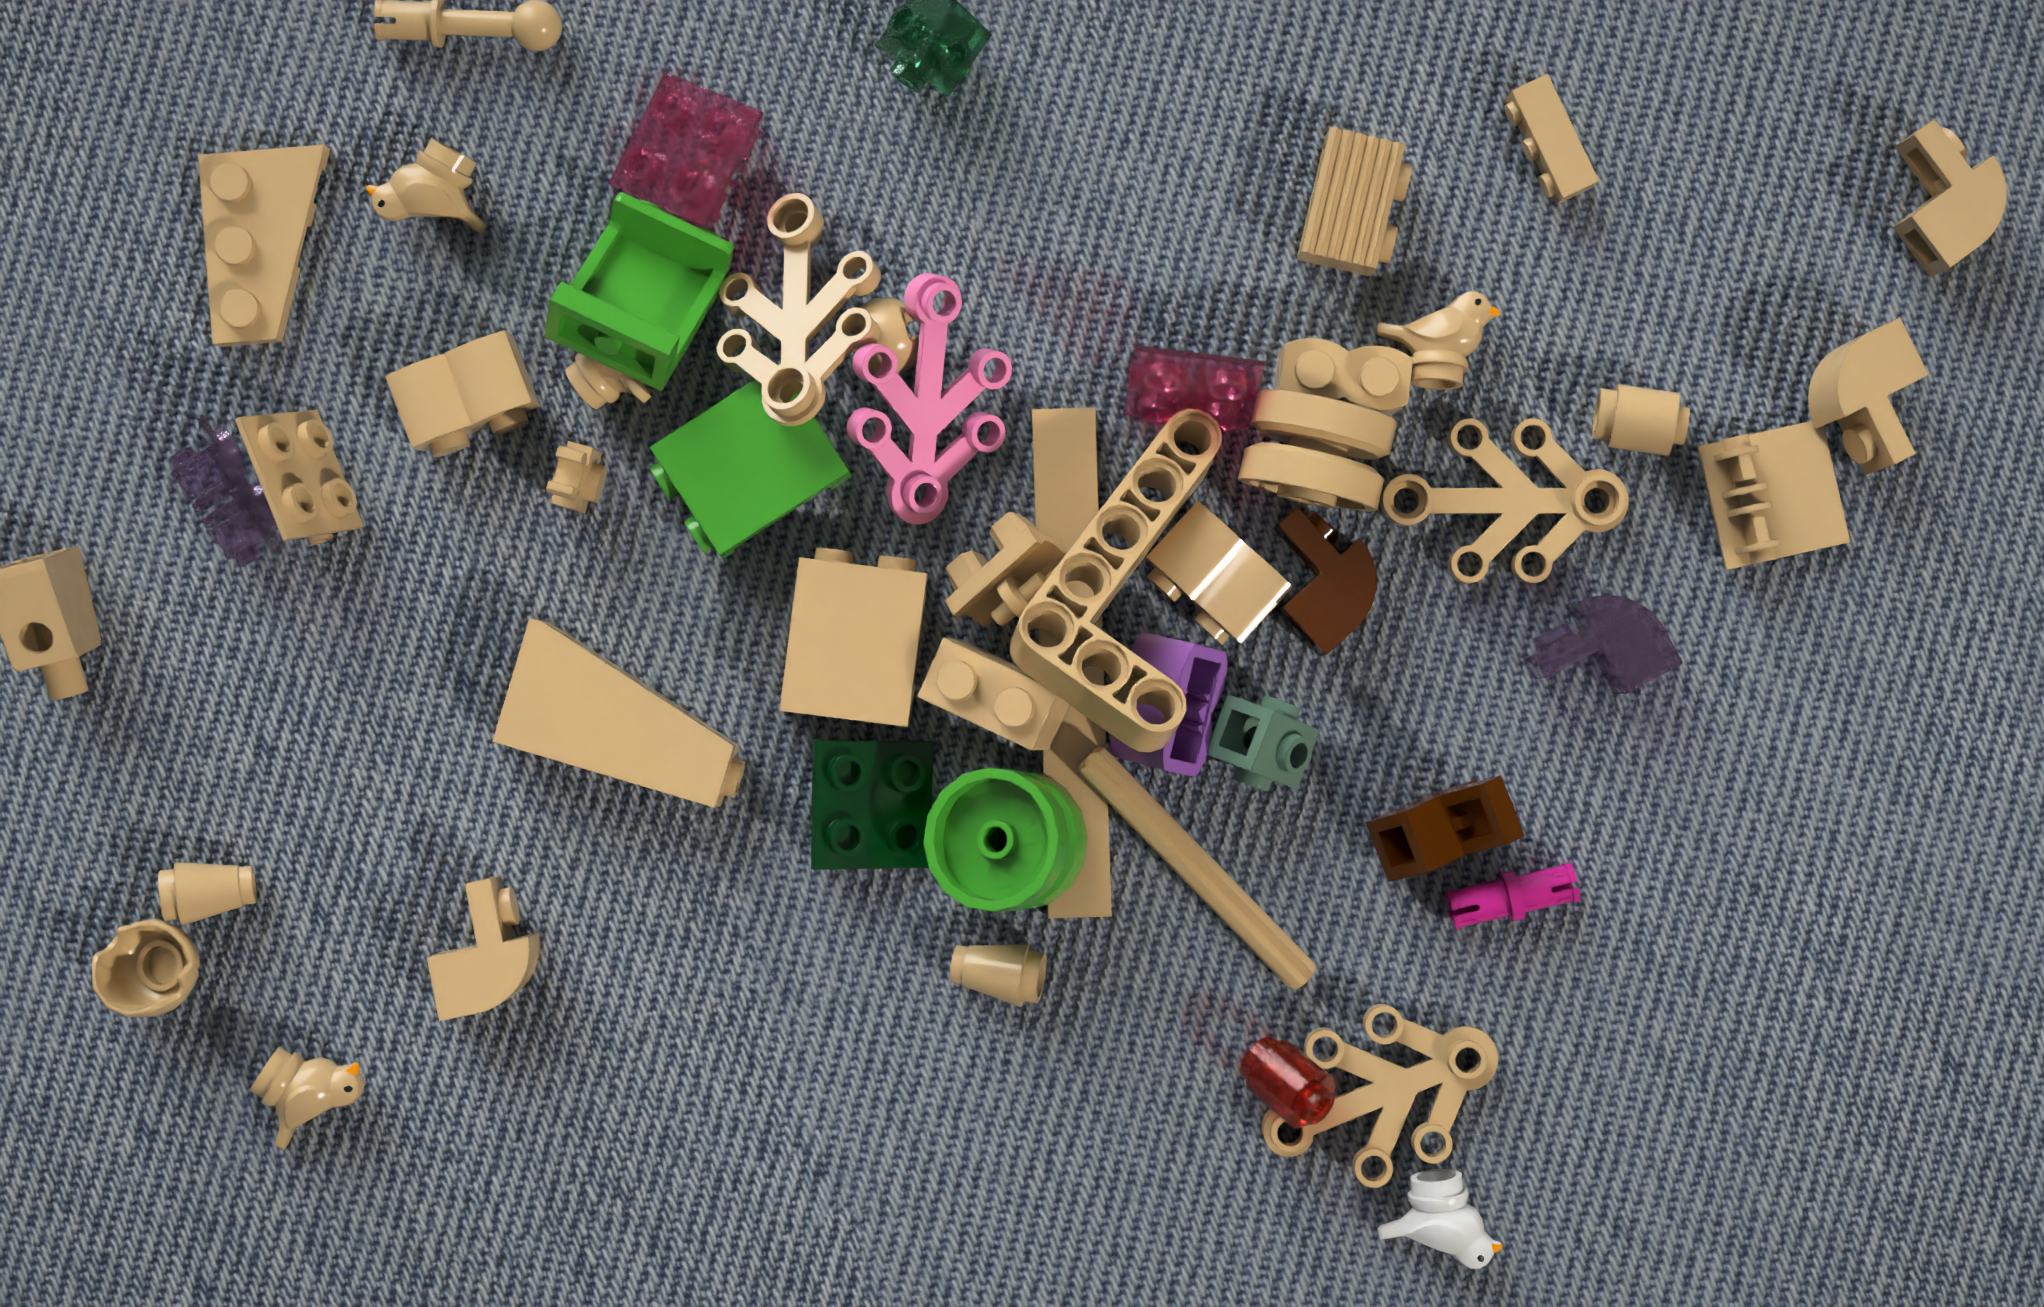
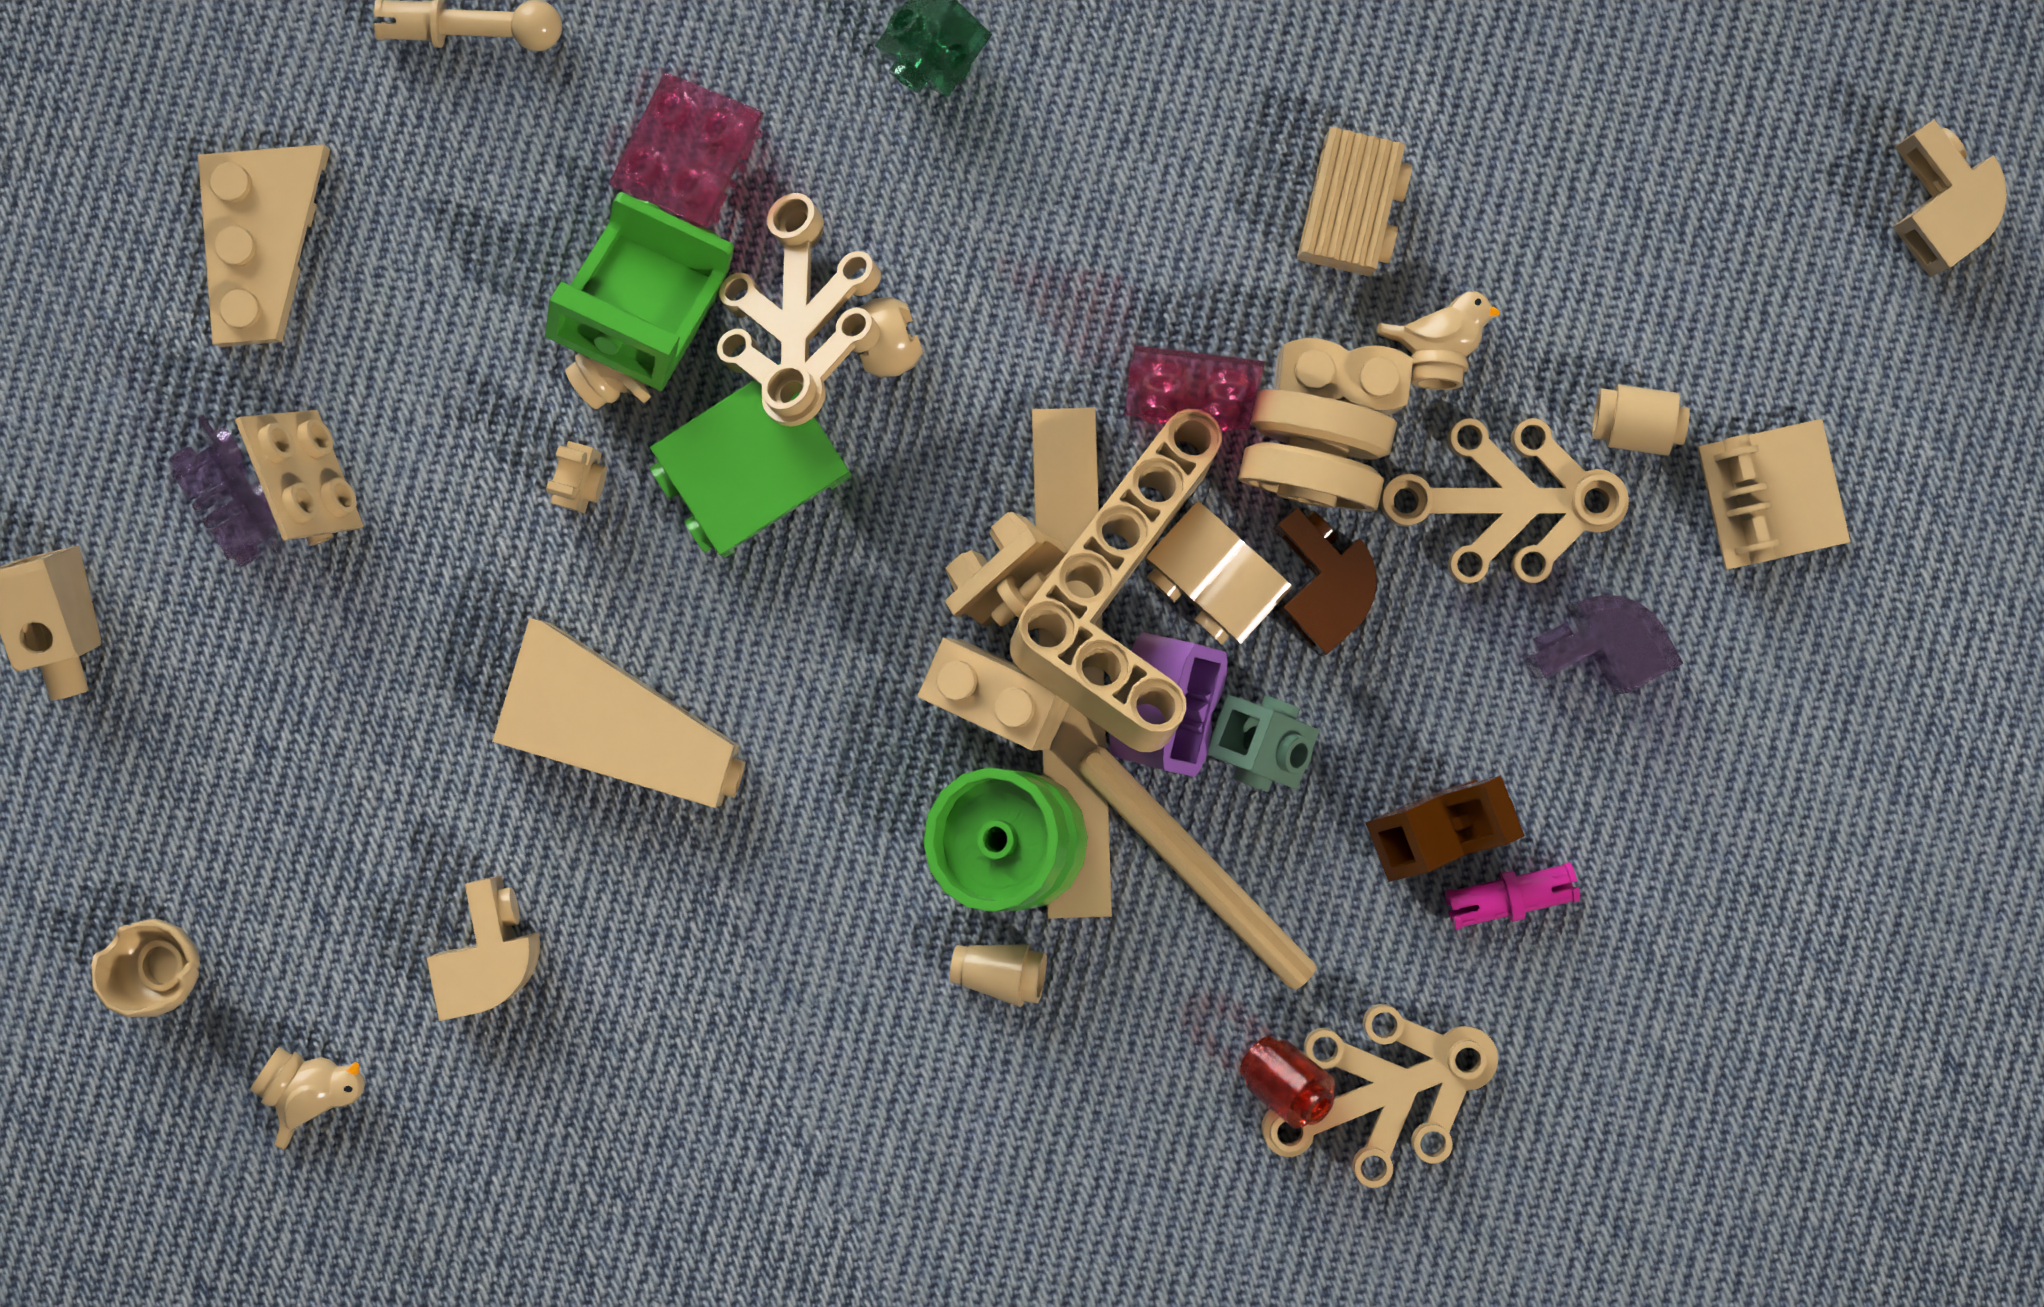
(204, 890): tan cone -> none
(428, 188): tan animal -> none
(463, 393): tan brick -> none
(854, 638): tan brick -> none
(870, 804): dark green hinge -> none
(927, 409): bright pink plant -> none
(1444, 1219): white animal -> none
(1550, 139): tan piece -> none
(1854, 388): tan brick -> none

